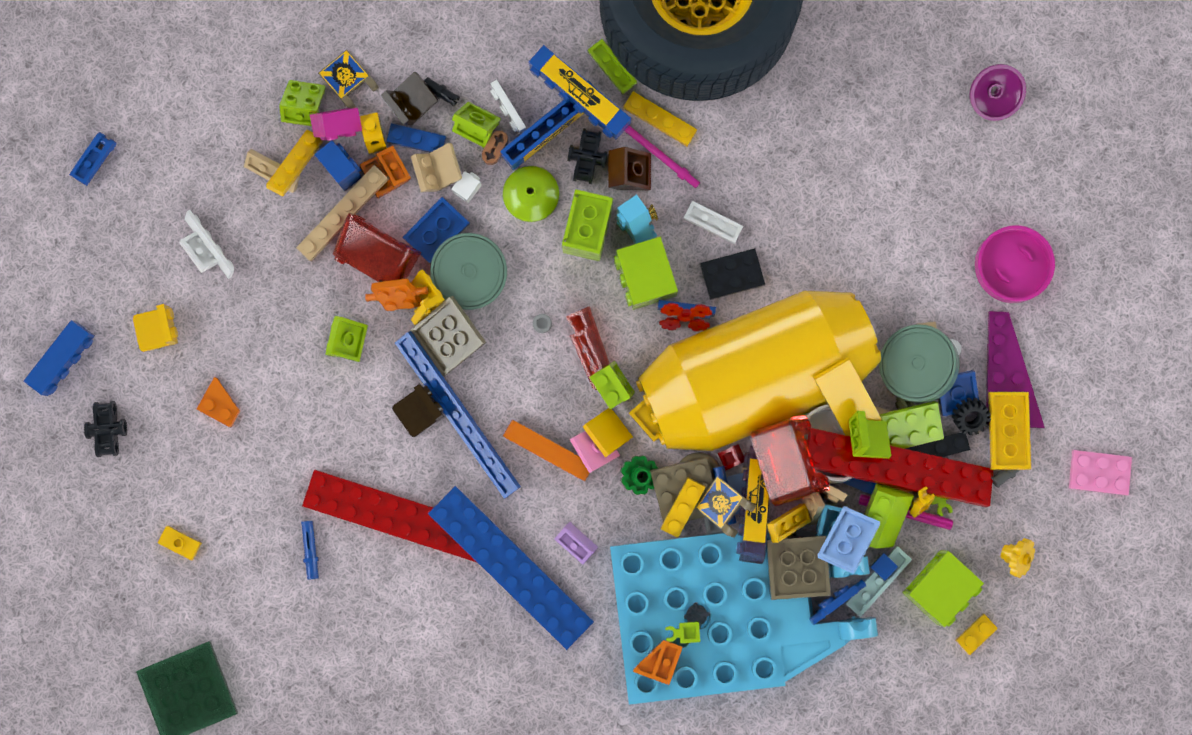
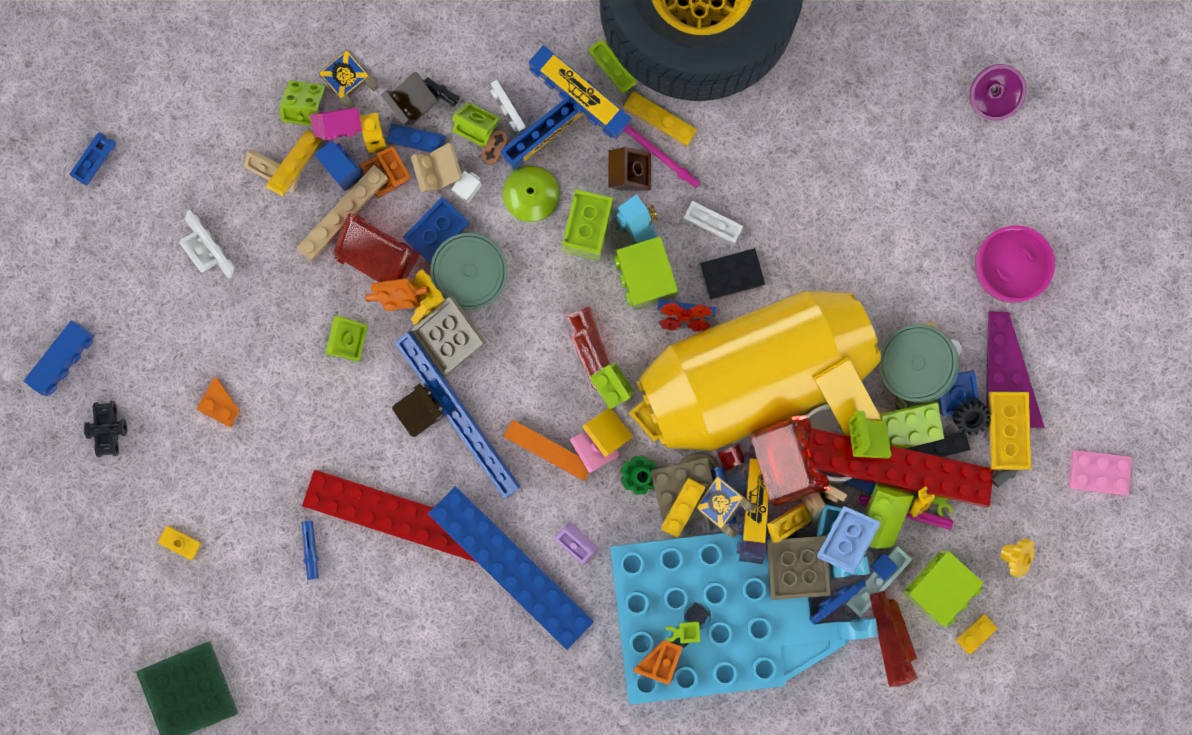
(155, 328): yellow bracket -> none
(542, 323): light grey tile -> none
(587, 156): black axle -> none
(894, 640): none -> clear red wedge

